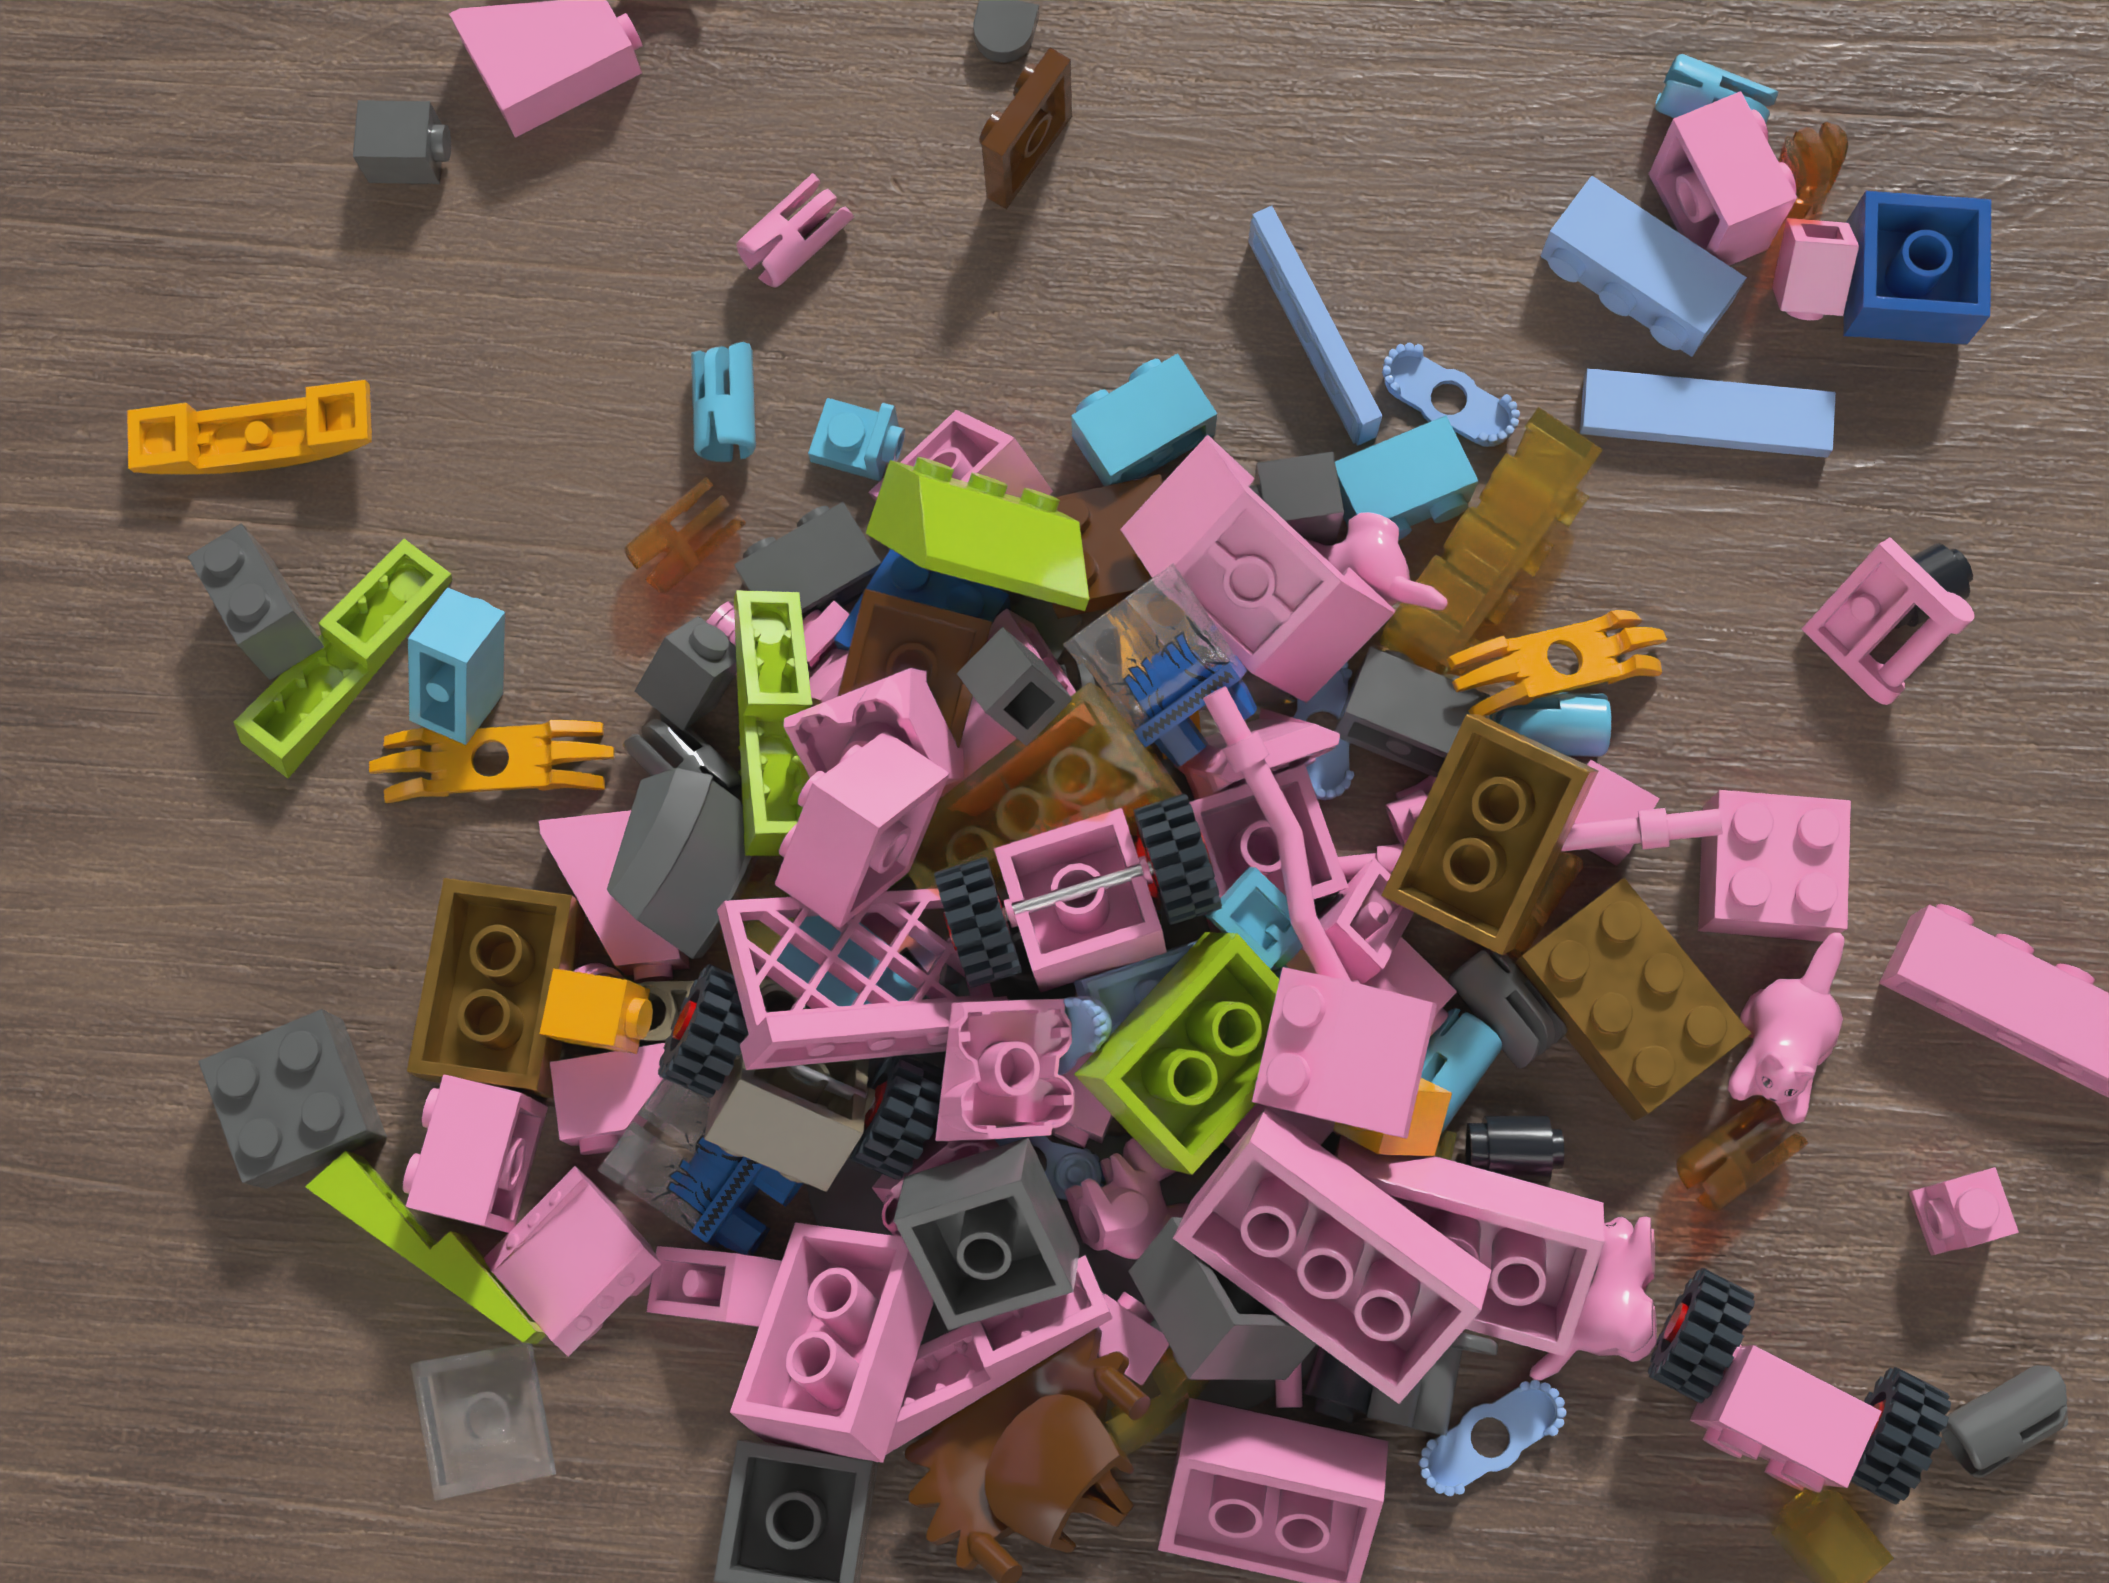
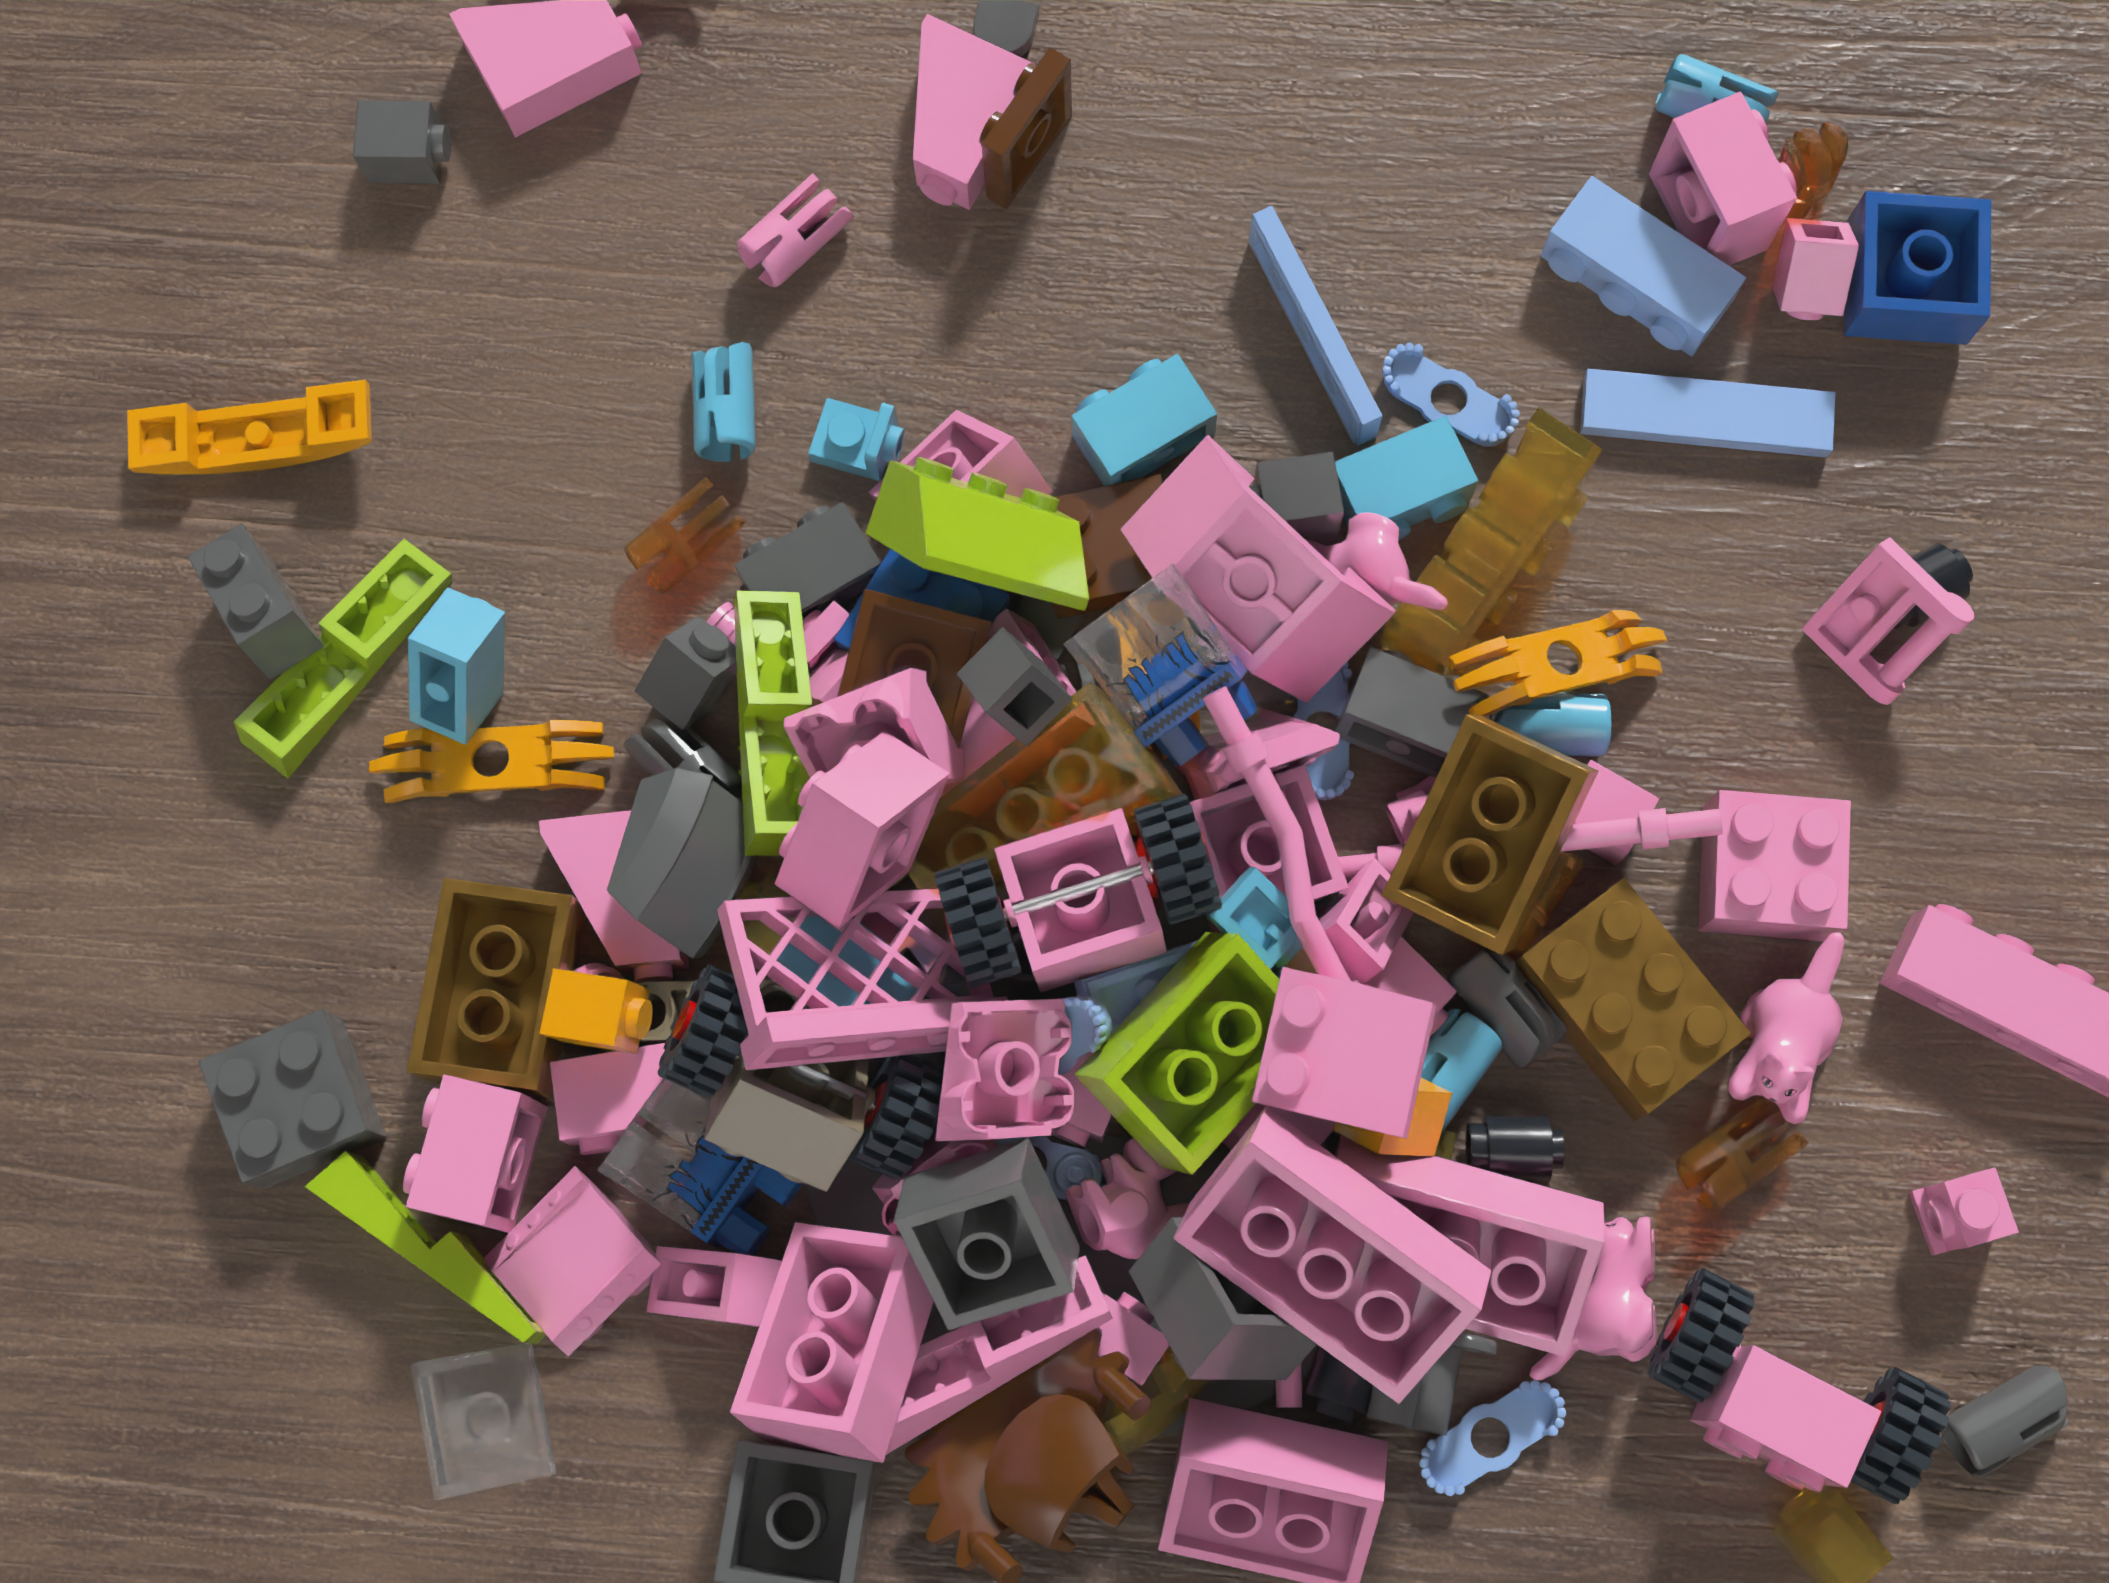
(957, 92): none -> bright pink slope

